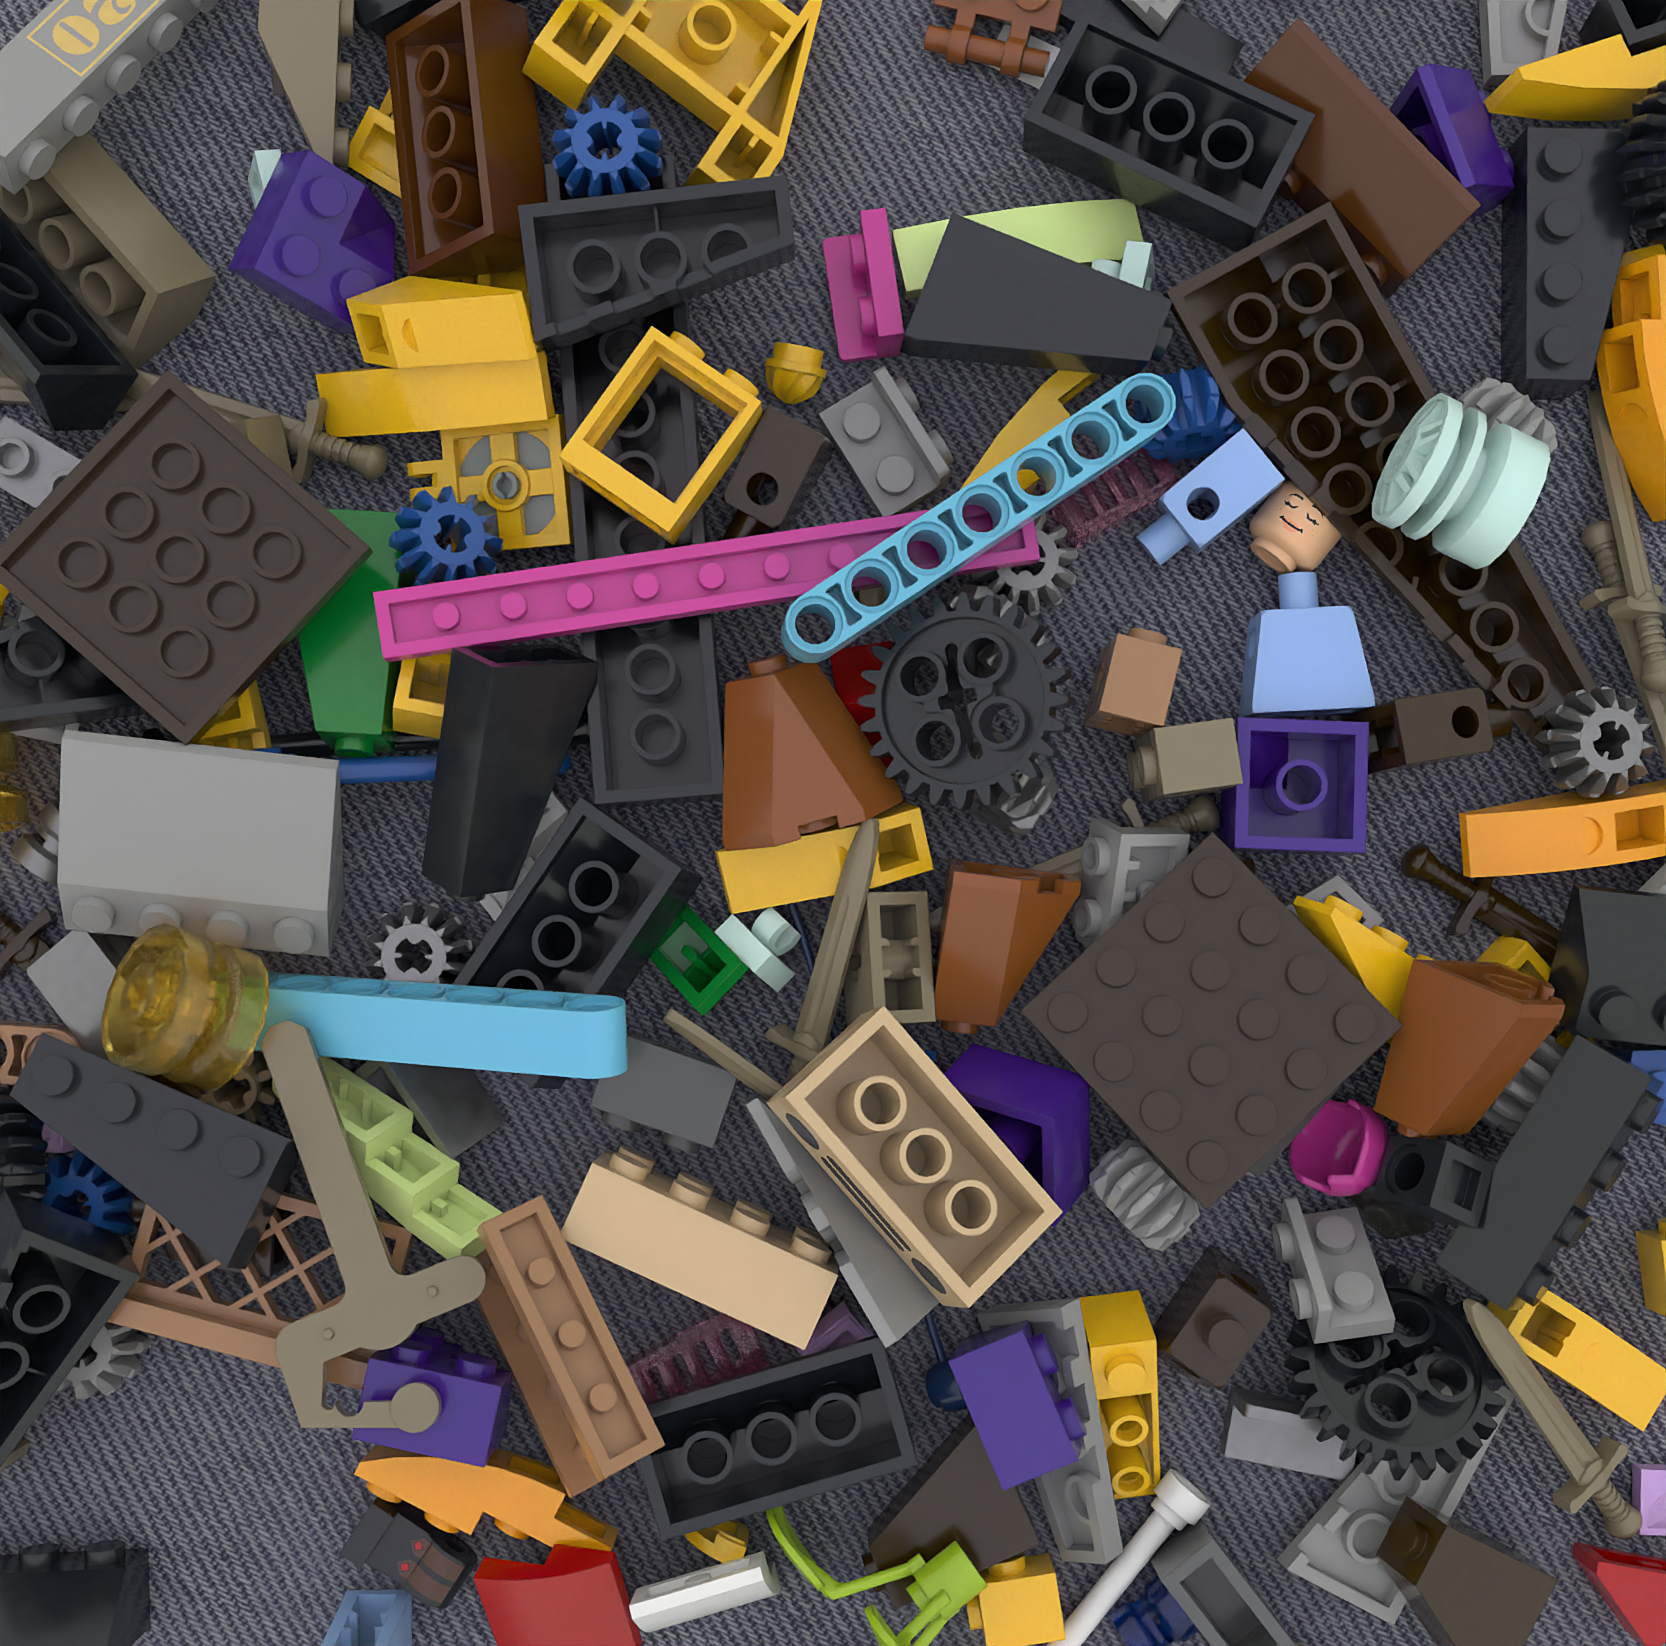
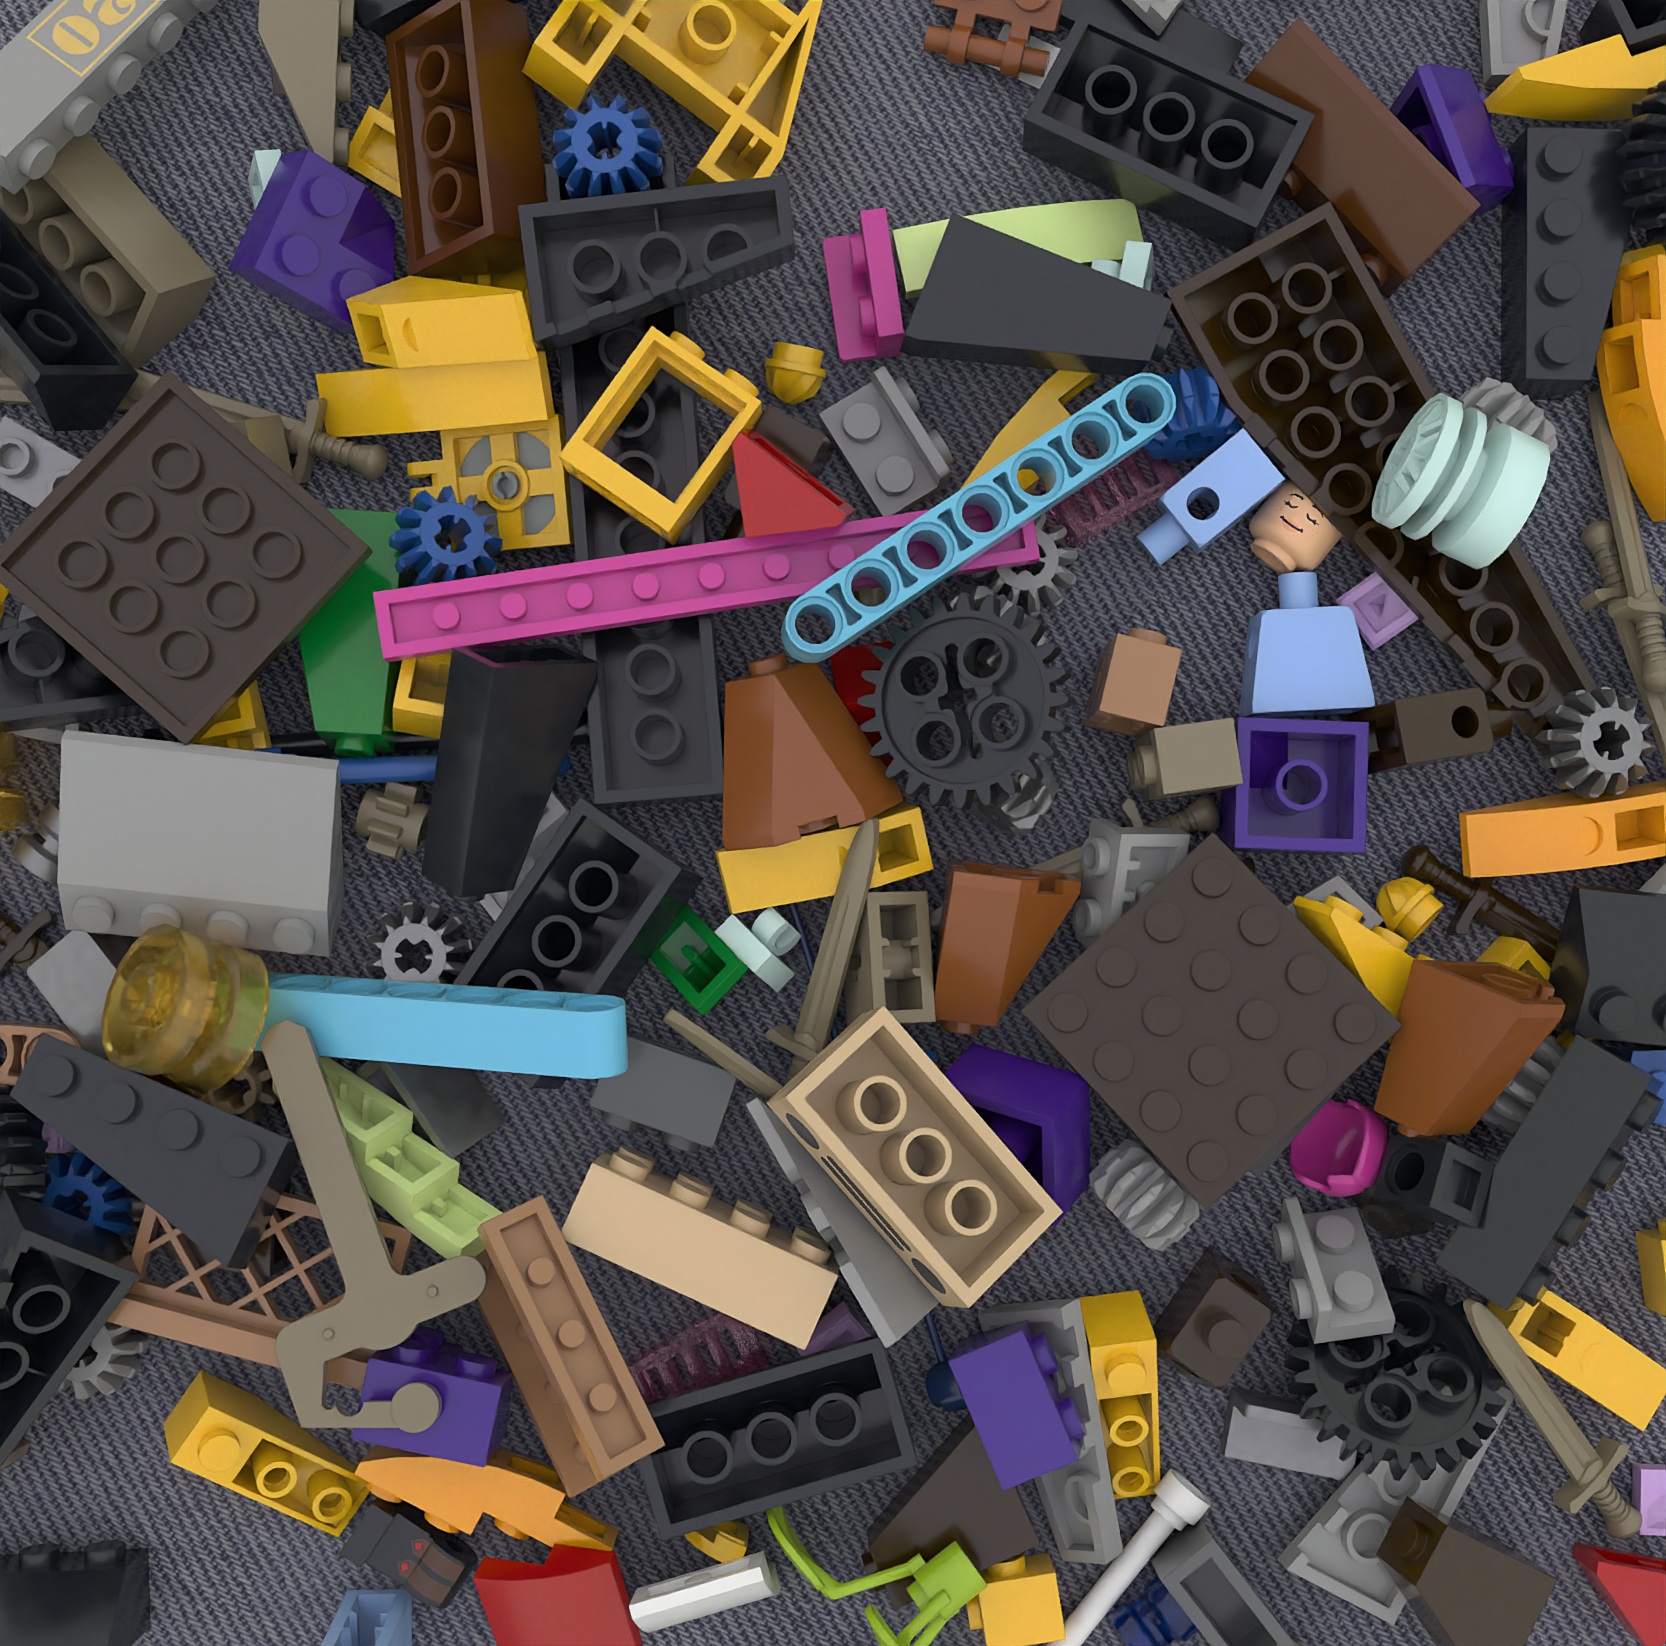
(261, 1455): none -> yellow slope
(393, 819): none -> dark tan gear
(779, 493): none -> red slope
(1377, 610): none -> lavender tile
(1407, 907): none -> yellow plate

